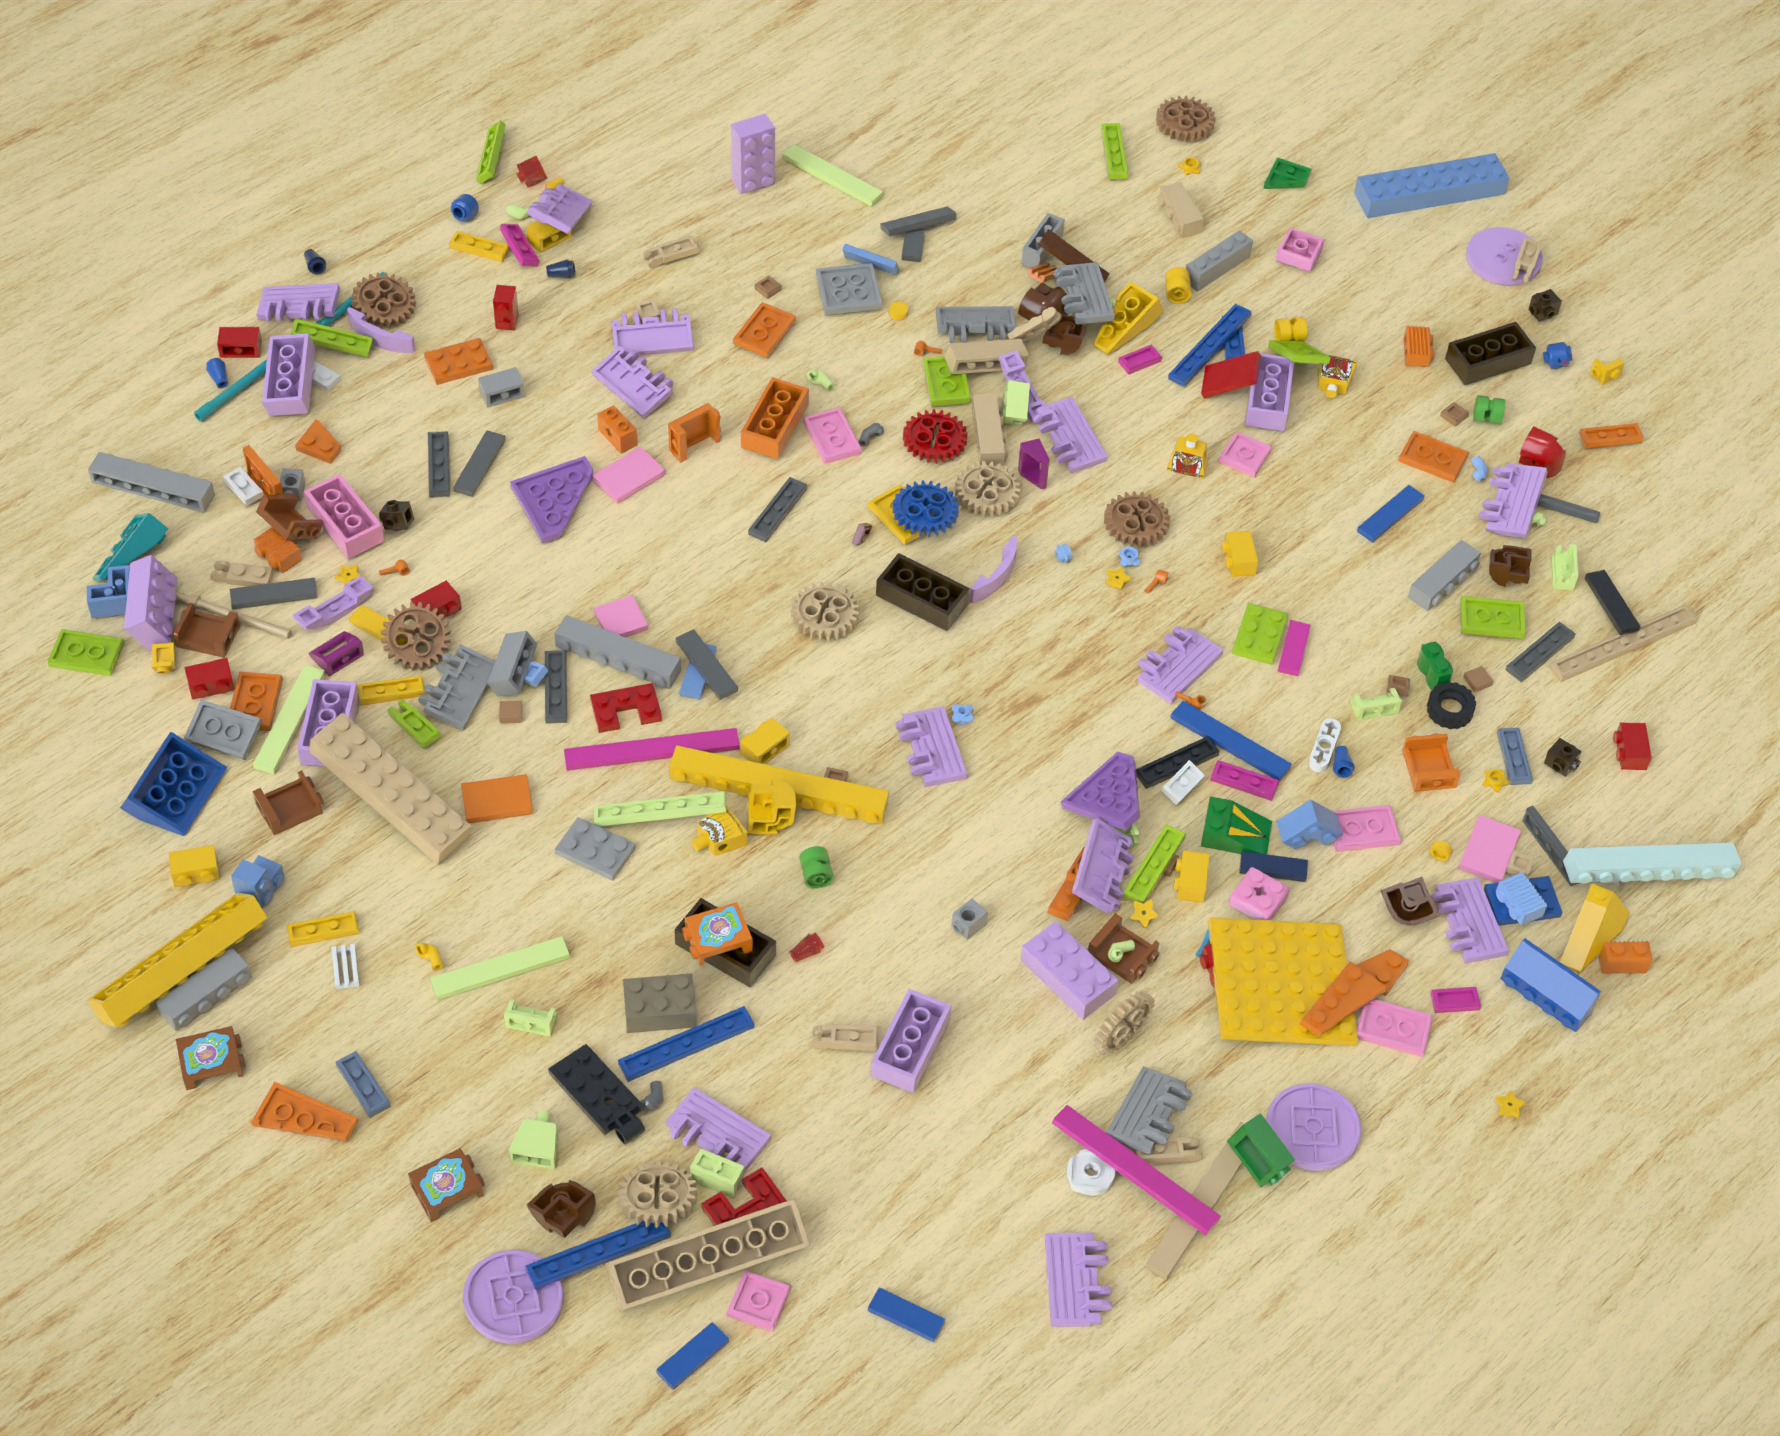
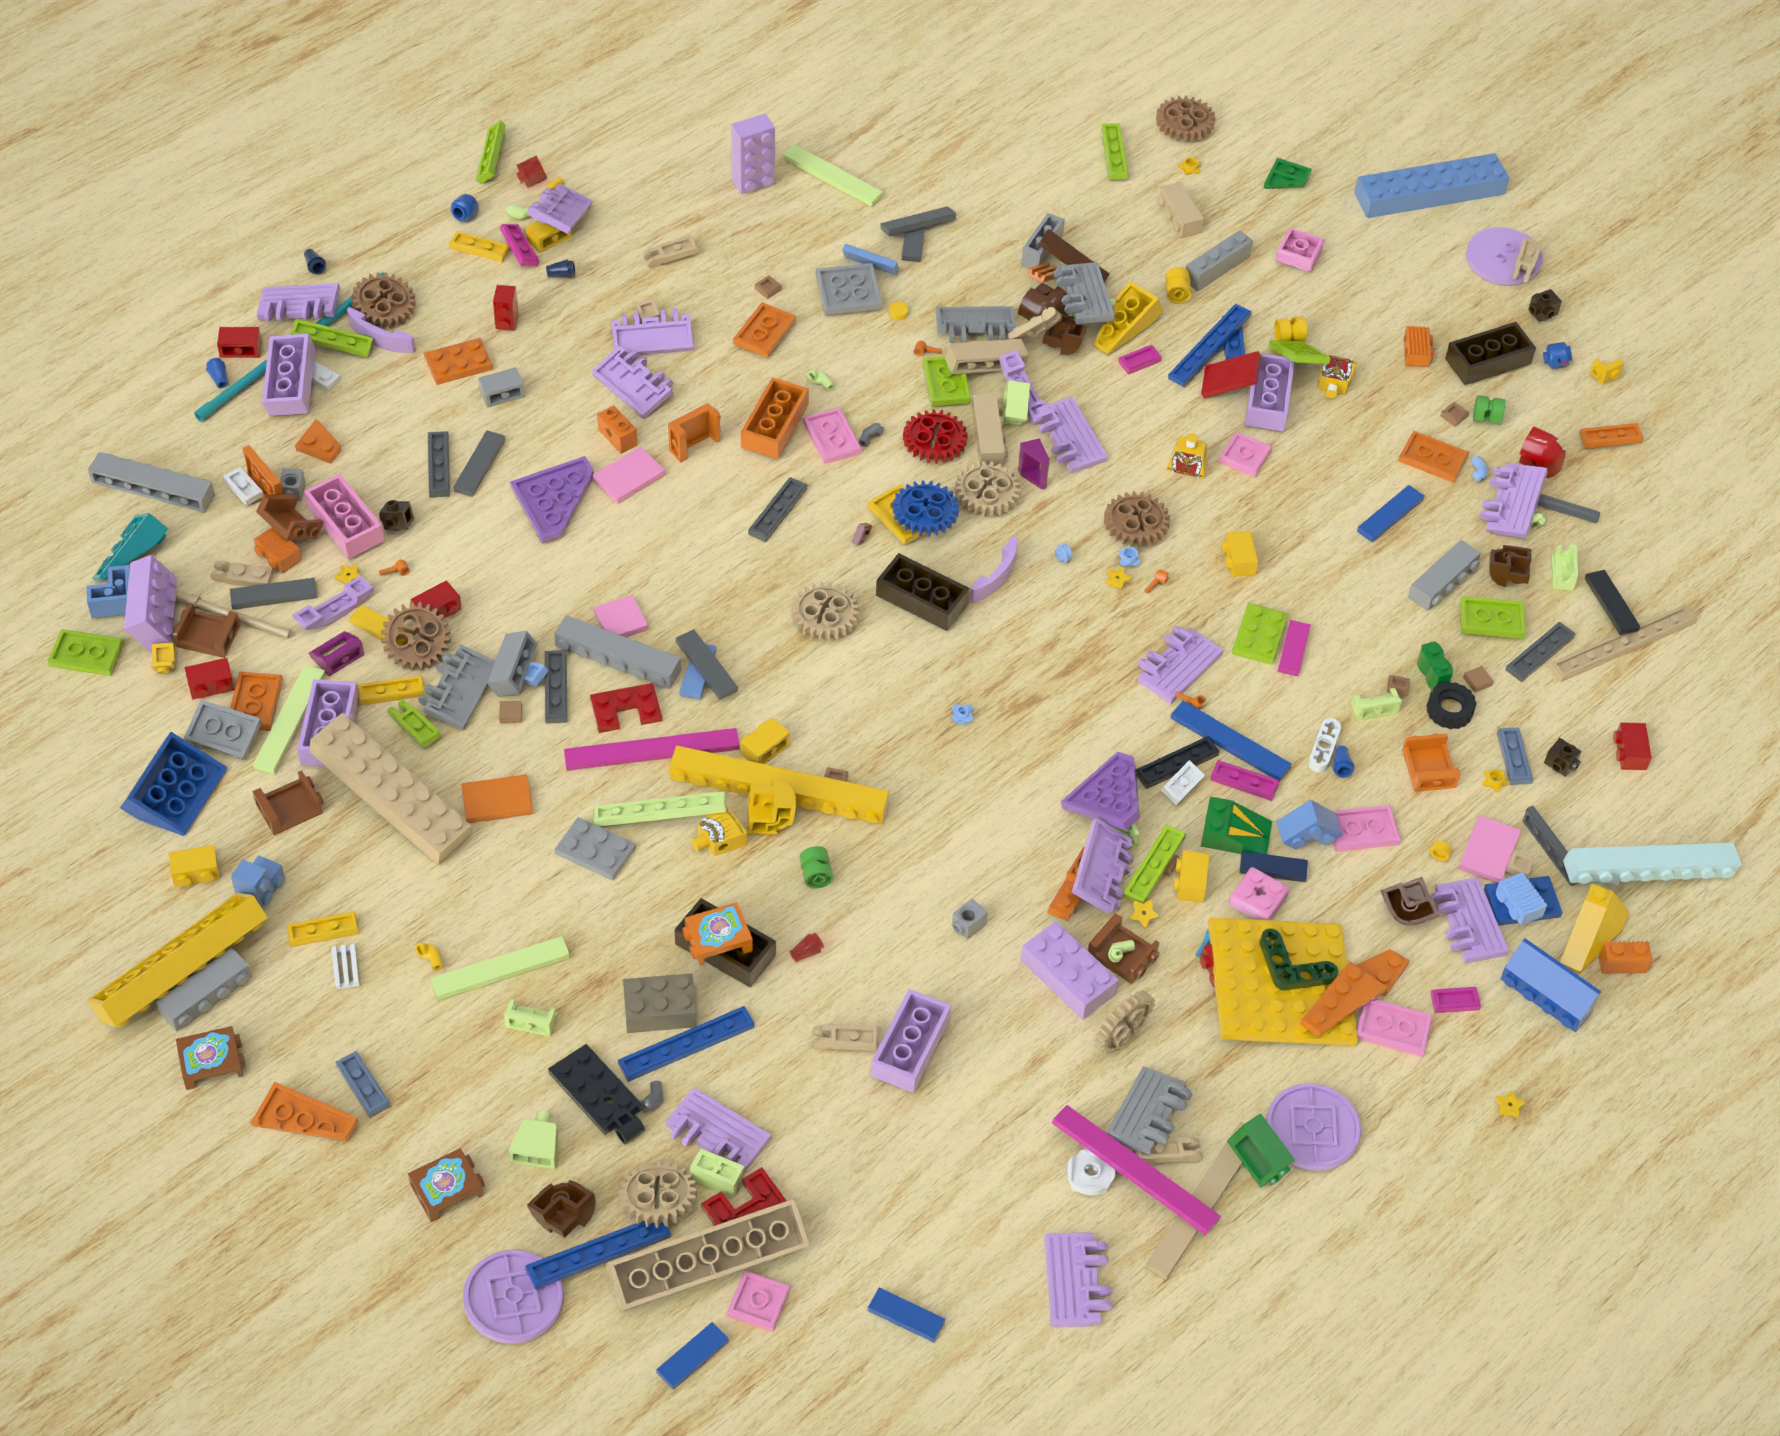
(935, 748): lavender hinge -> none
(1293, 972): none -> dark green beam

